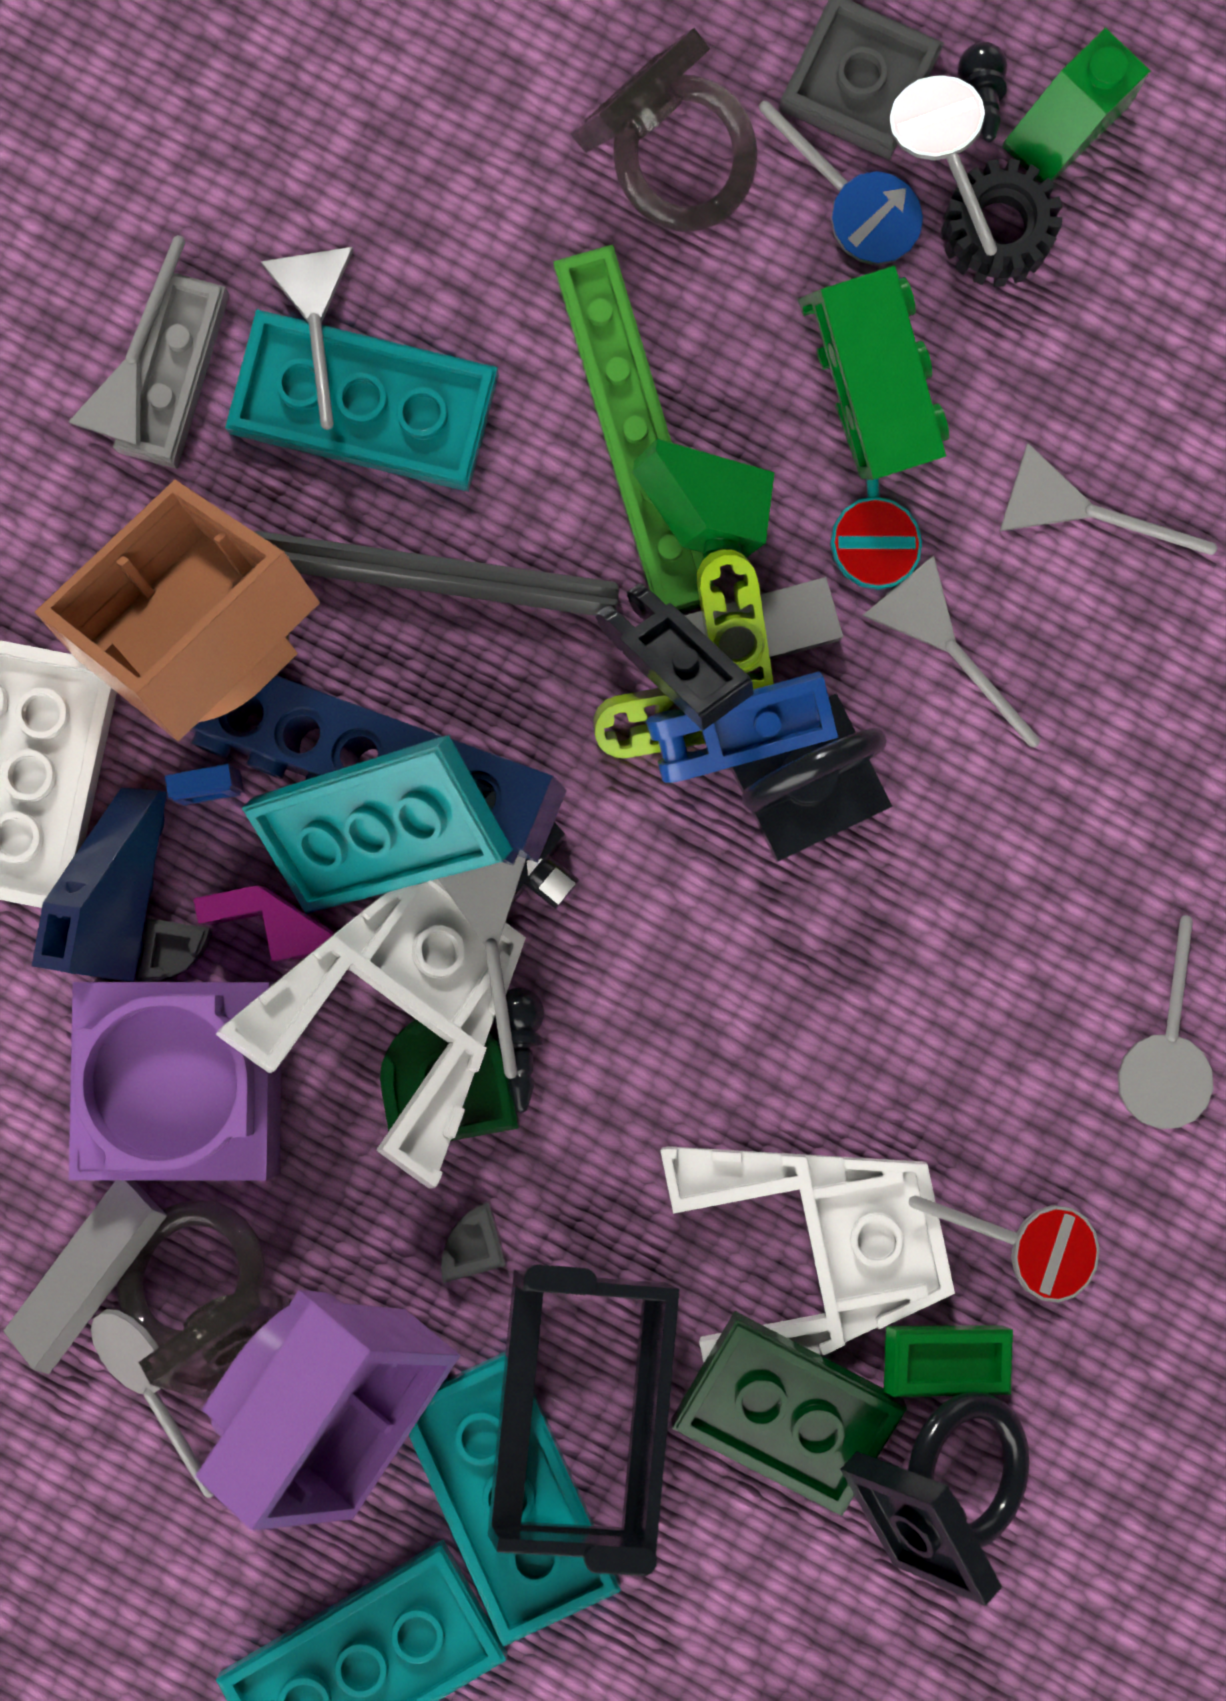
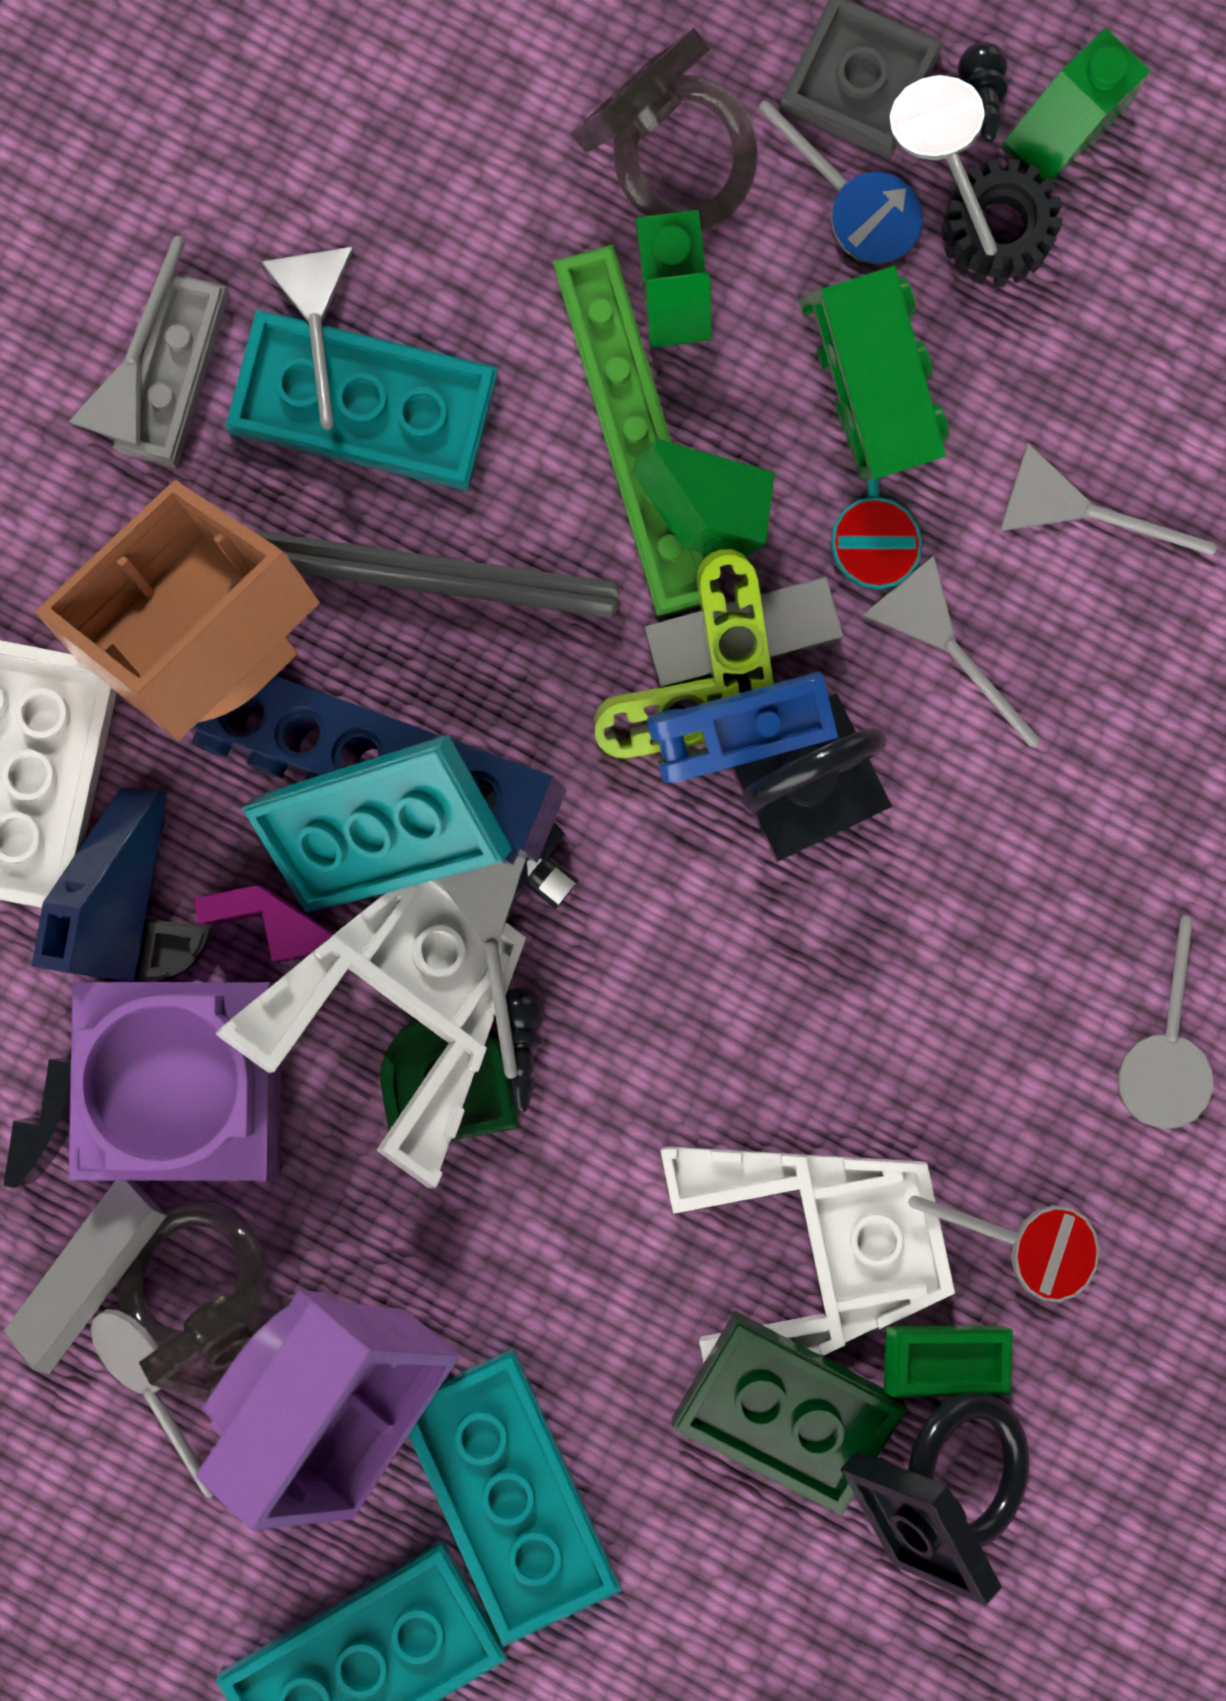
(36, 1139): none -> black slope
(204, 784): blue tile -> none
(473, 1245): dark grey tile -> none
(604, 1549): black piece -> none
(674, 278): none -> green slope
(677, 657): black hinge -> none

